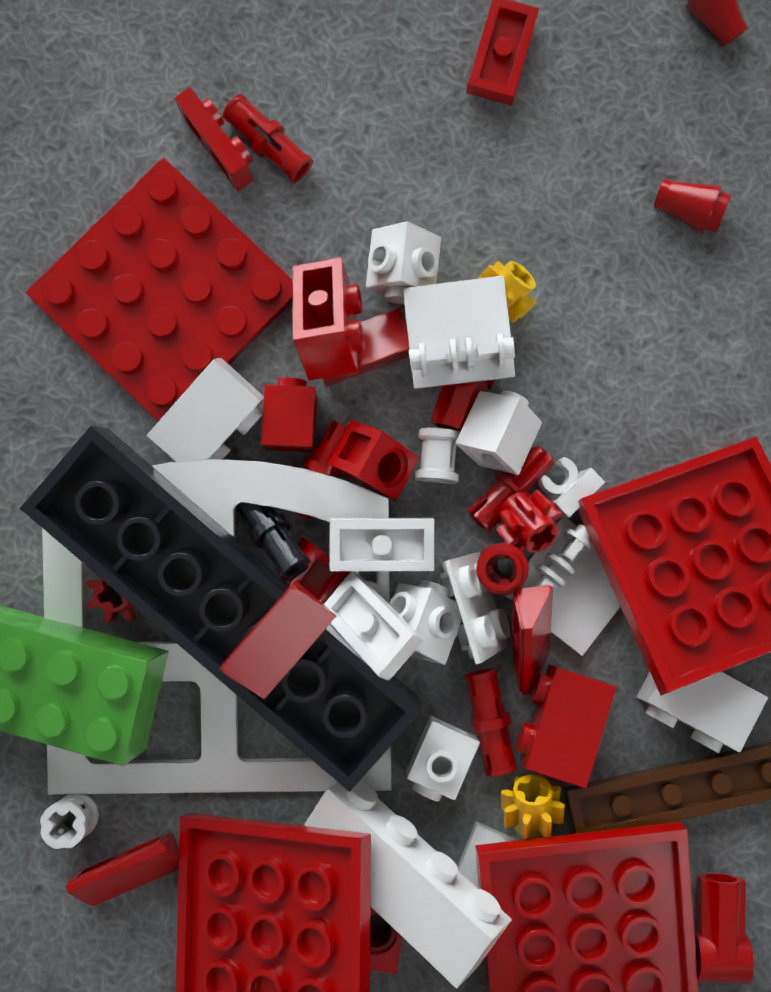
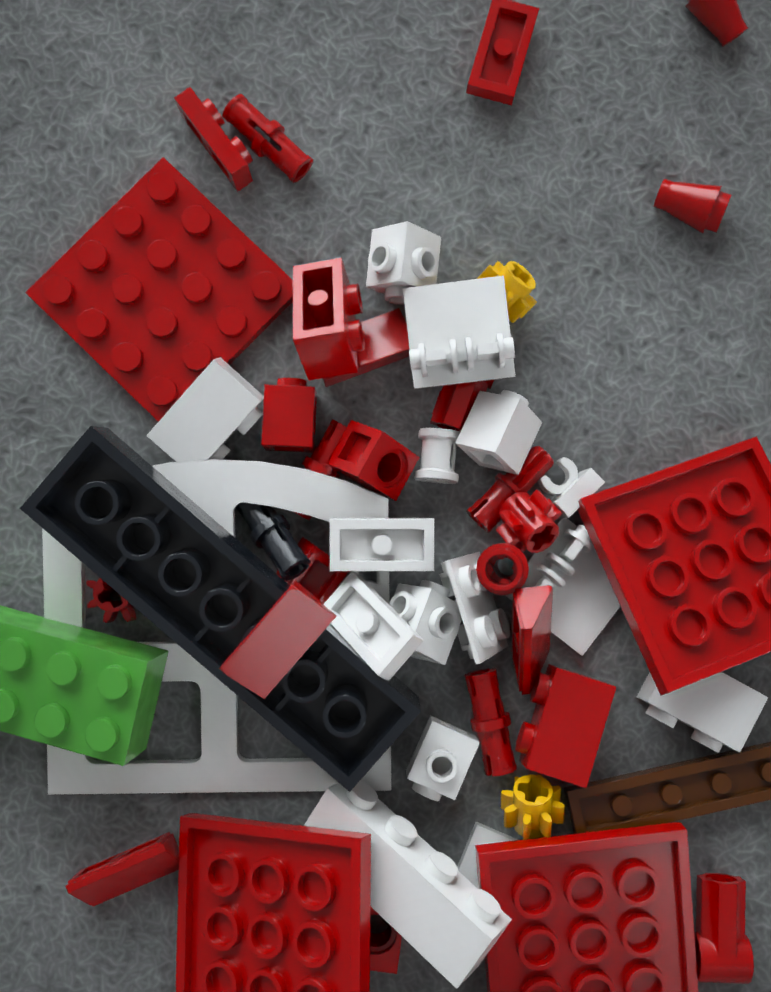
(56, 814): white bush -> none

